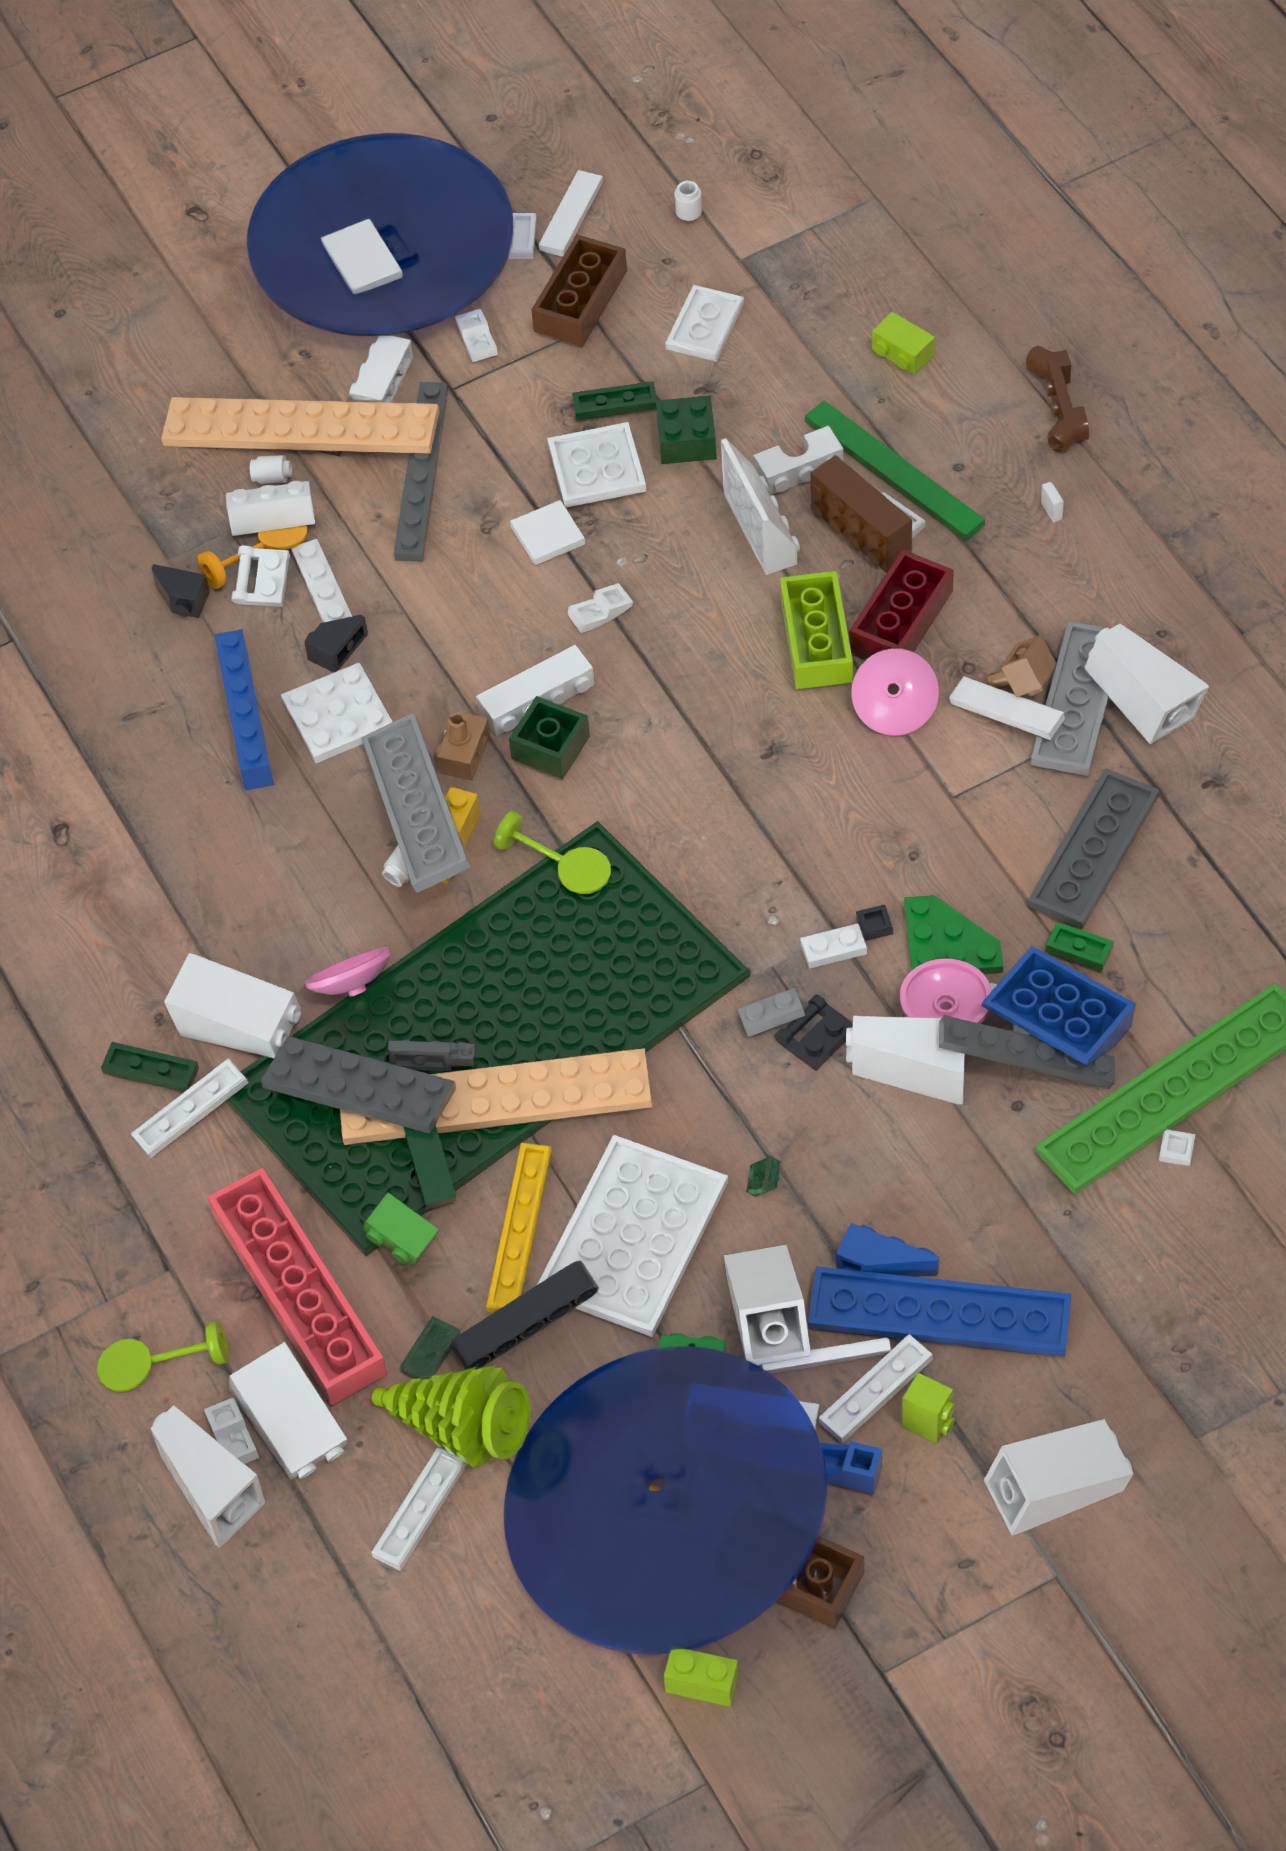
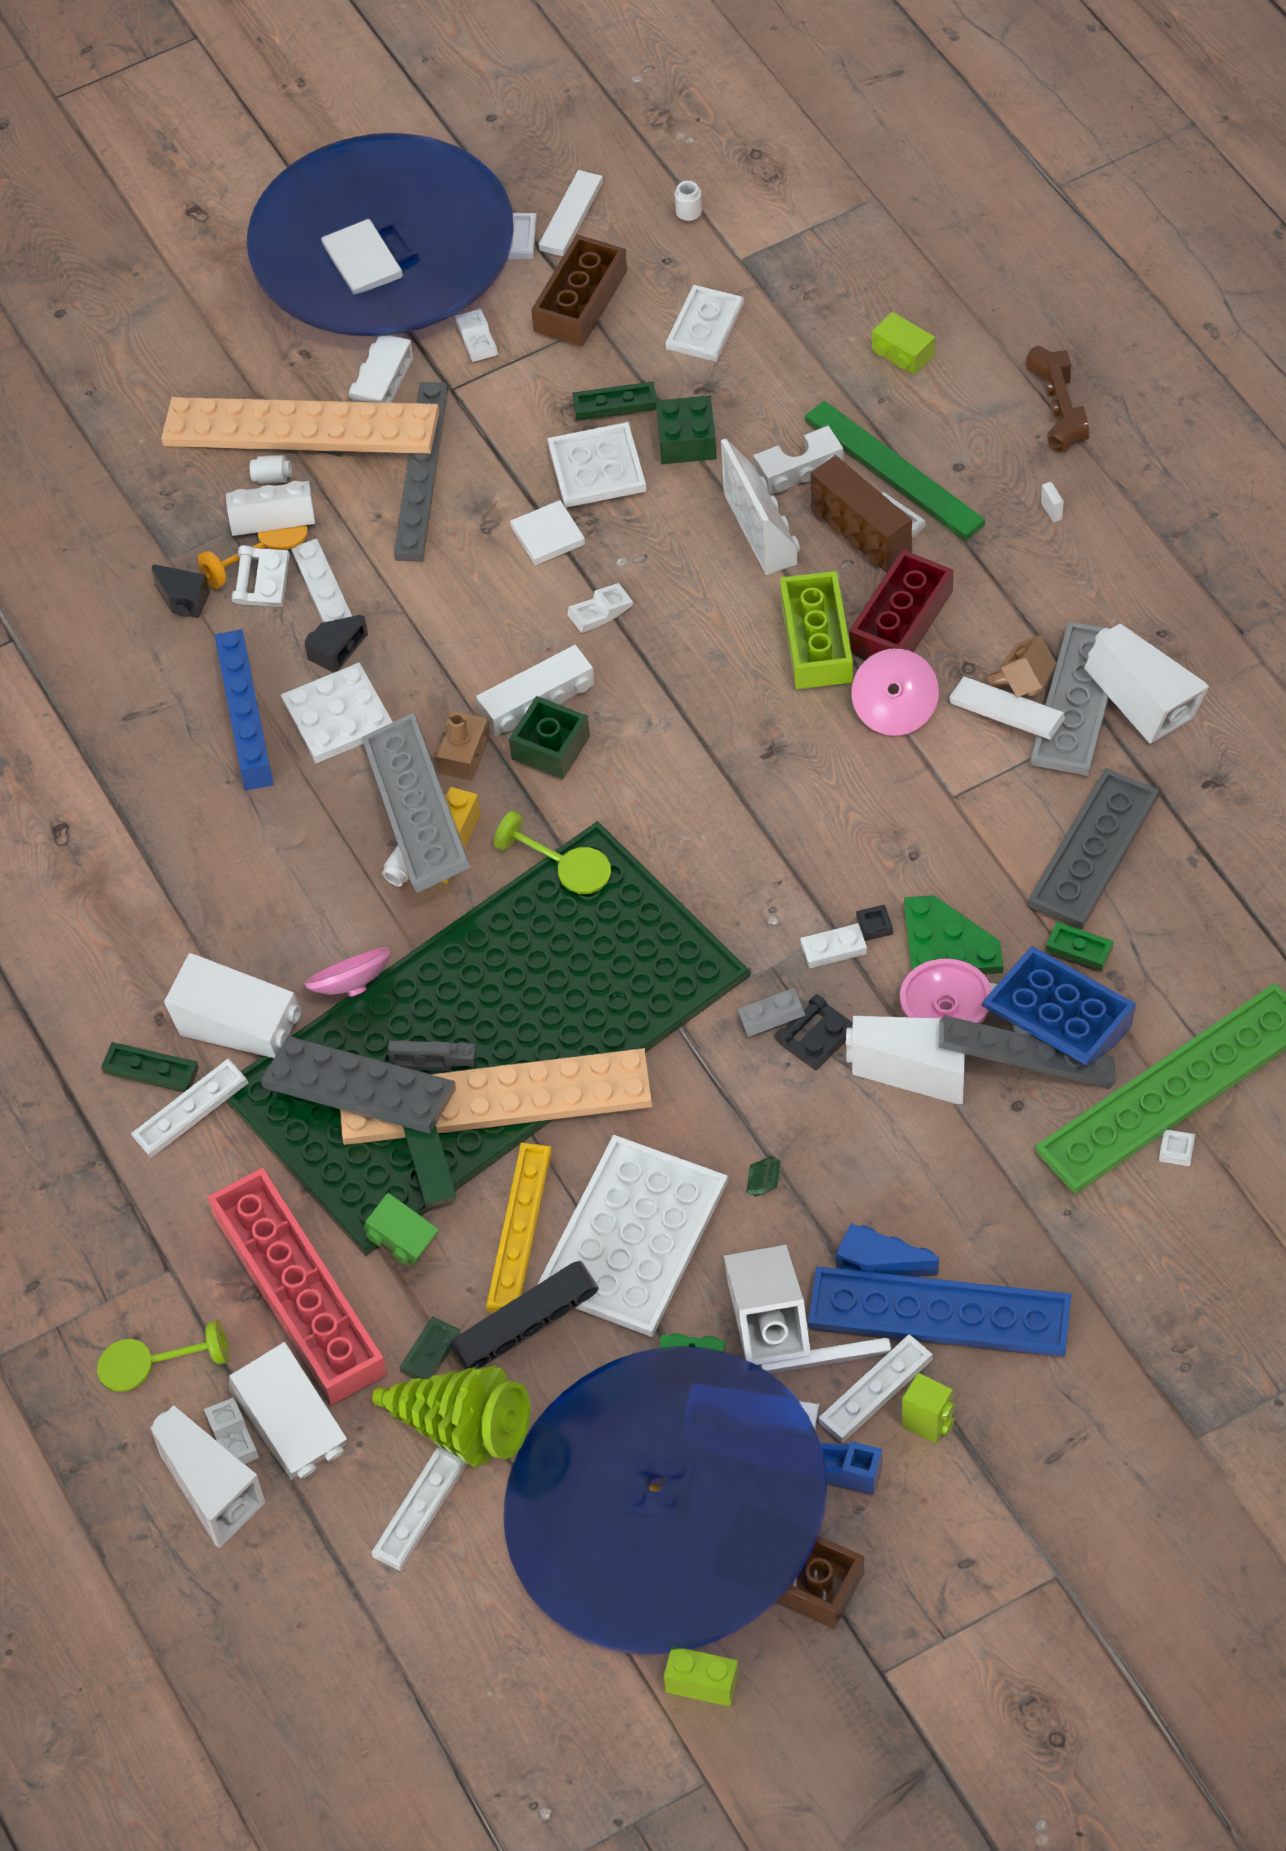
(1056, 1474): white slope -> none

